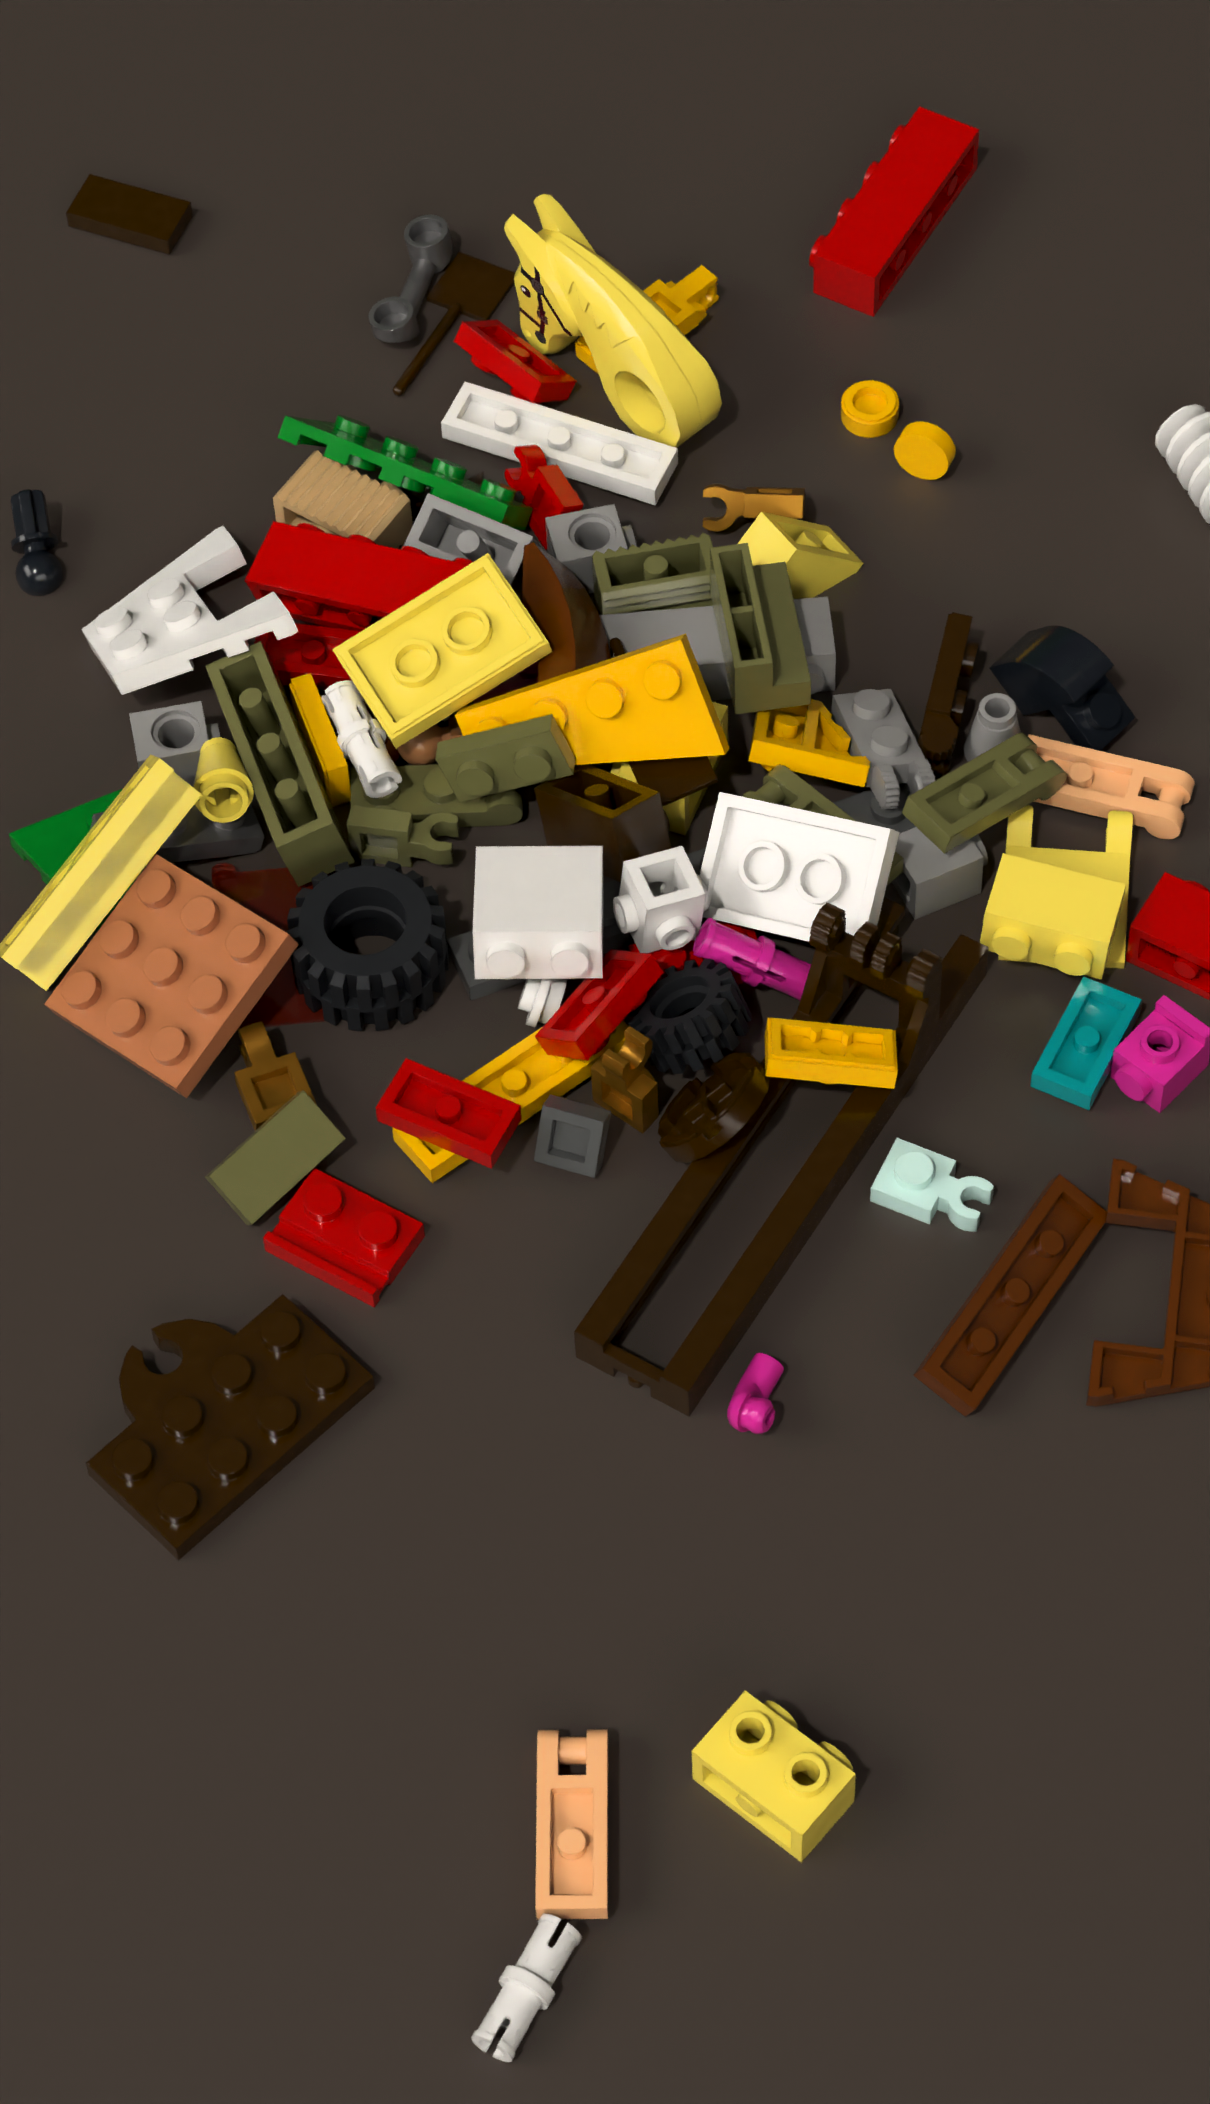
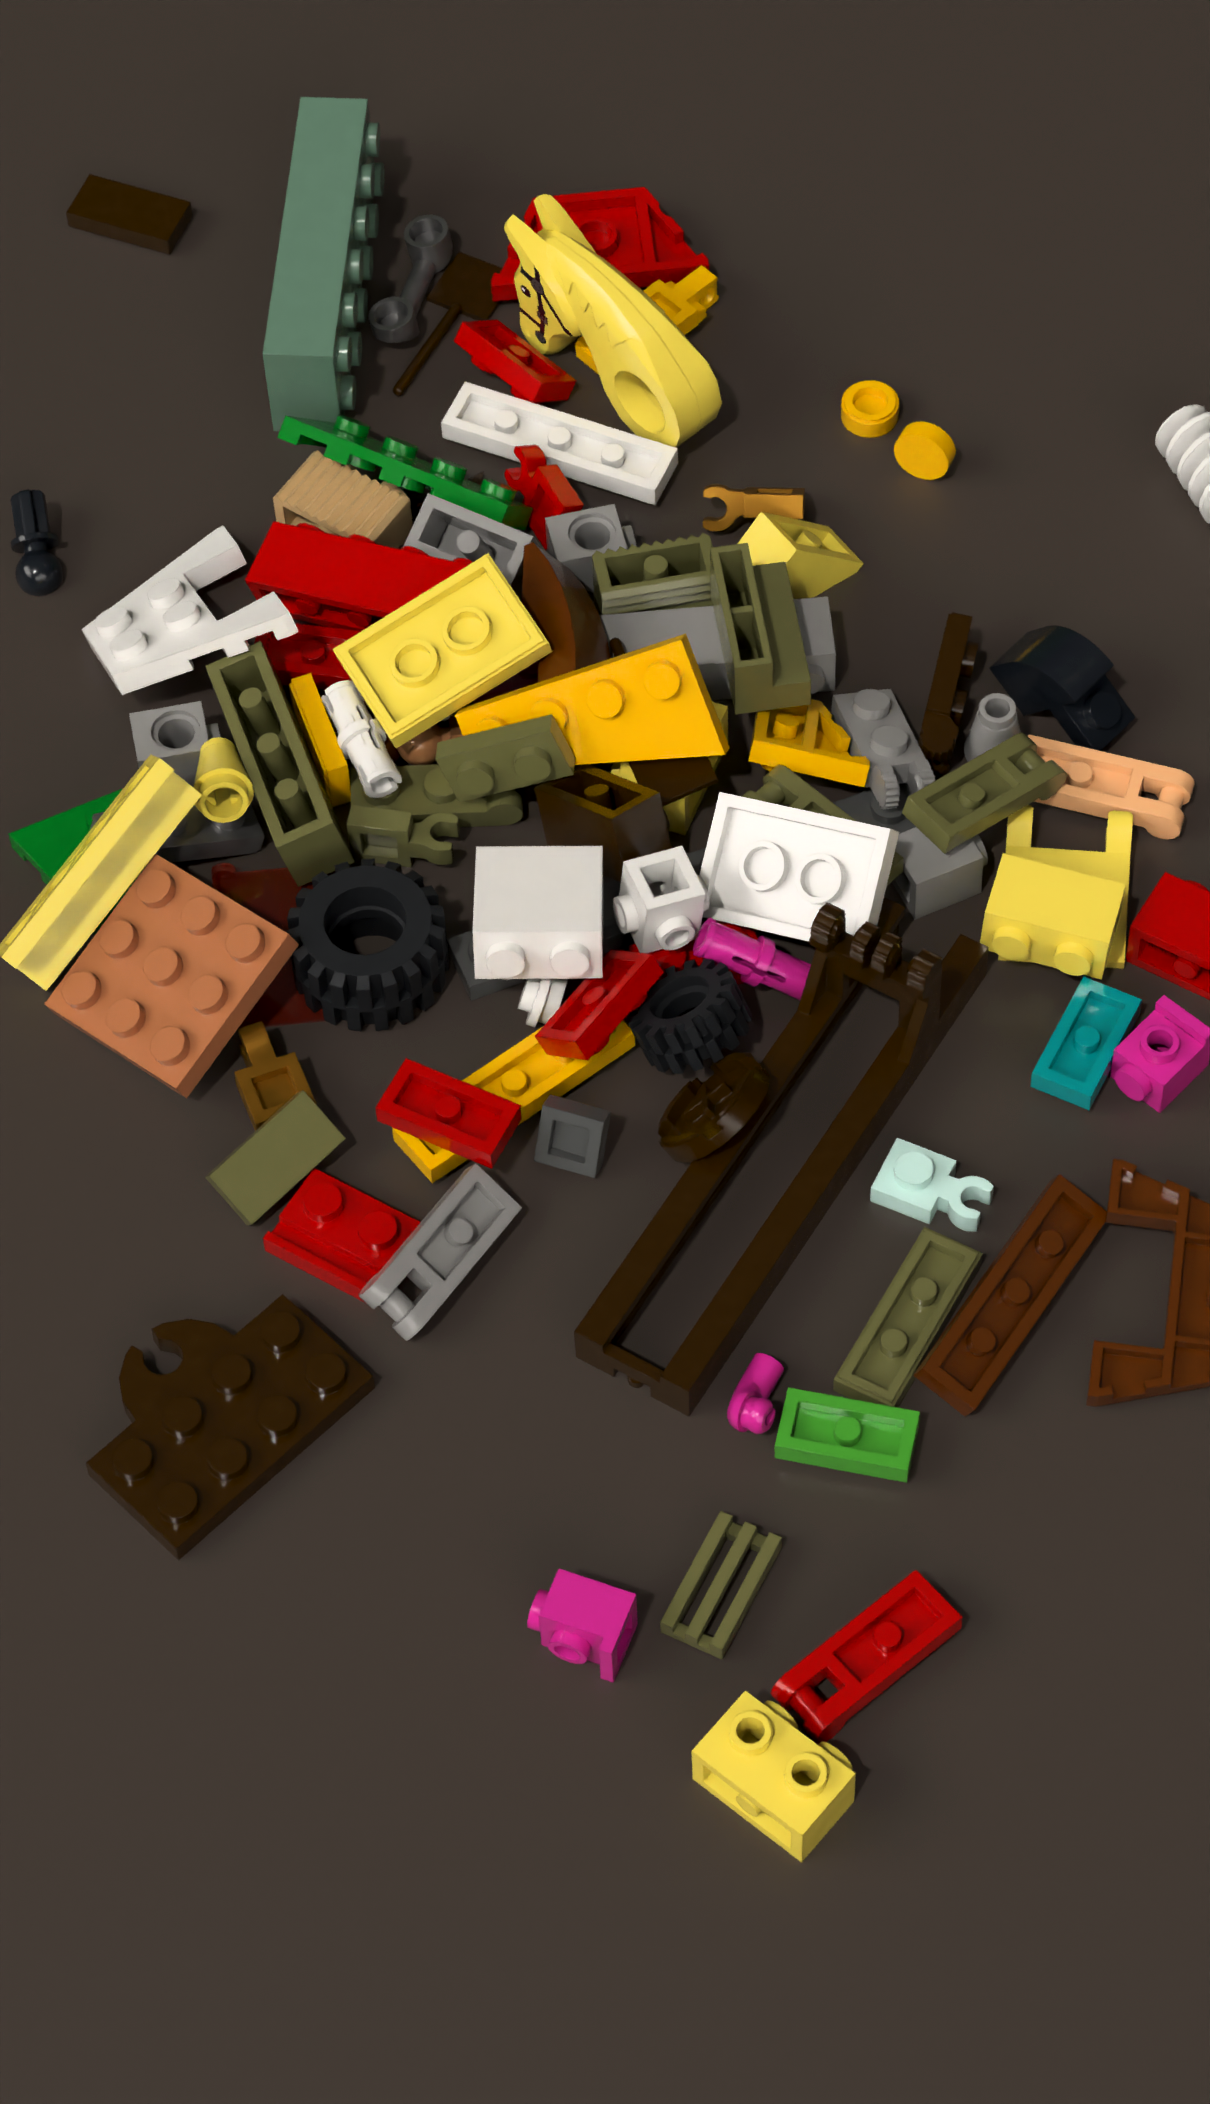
(323, 261): none -> sand green brick
(441, 1250): none -> light grey plate
(526, 1987): white pin -> none
(572, 1826): light nougat plate -> none
(585, 1621): none -> dark pink brick
(623, 230): none -> red wing
(624, 1083): pearl gold plate -> none
(744, 1538): none -> olive tile
(830, 1053): yellow plate -> none
(847, 1434): none -> bright green plate
(868, 1655): none -> red plate
(894, 211): red brick -> none
(908, 1320): none -> olive tile

